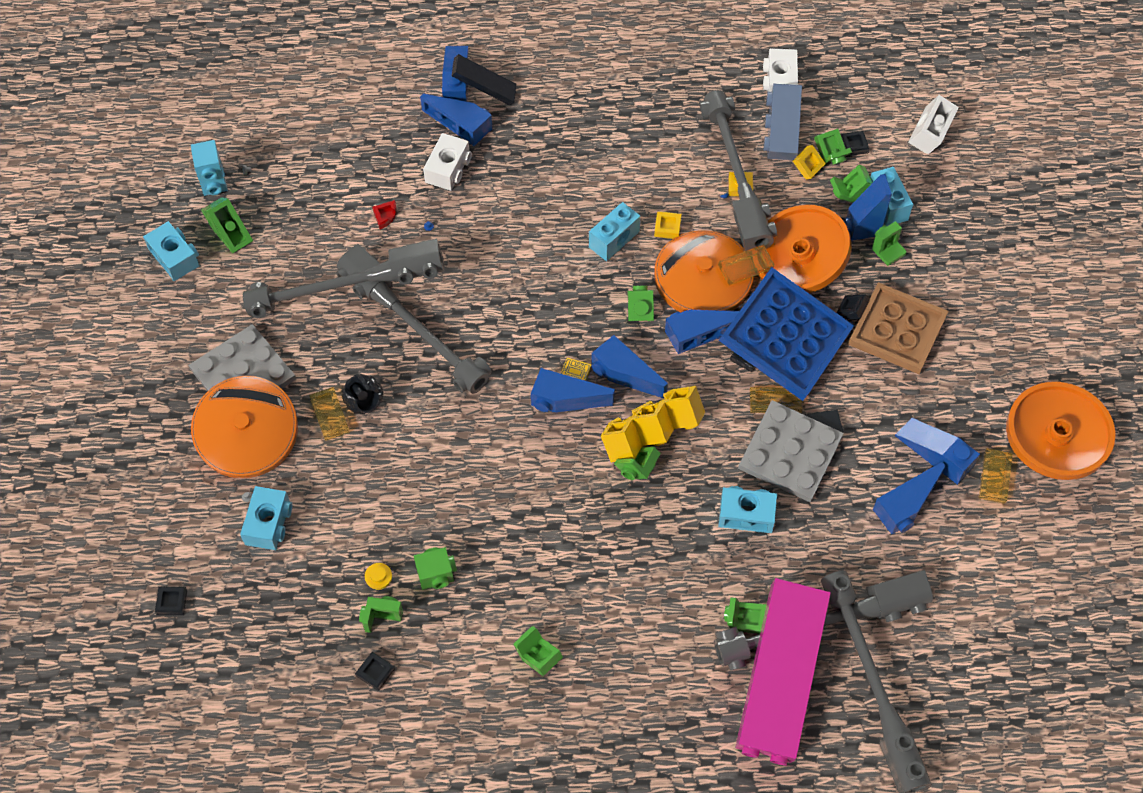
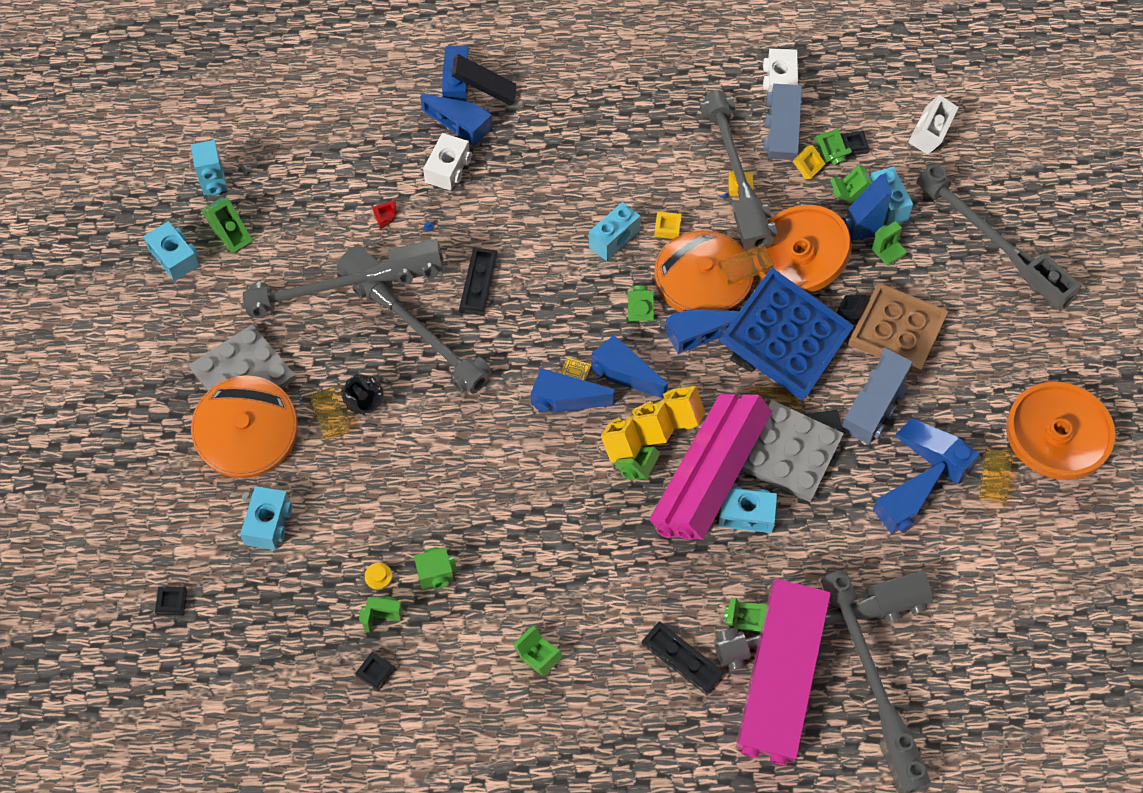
(478, 281): none -> black tile
(683, 658): none -> black tile
(710, 466): none -> dark pink brick
(878, 397): none -> sand blue wedge
(1040, 273): none -> dark grey bar

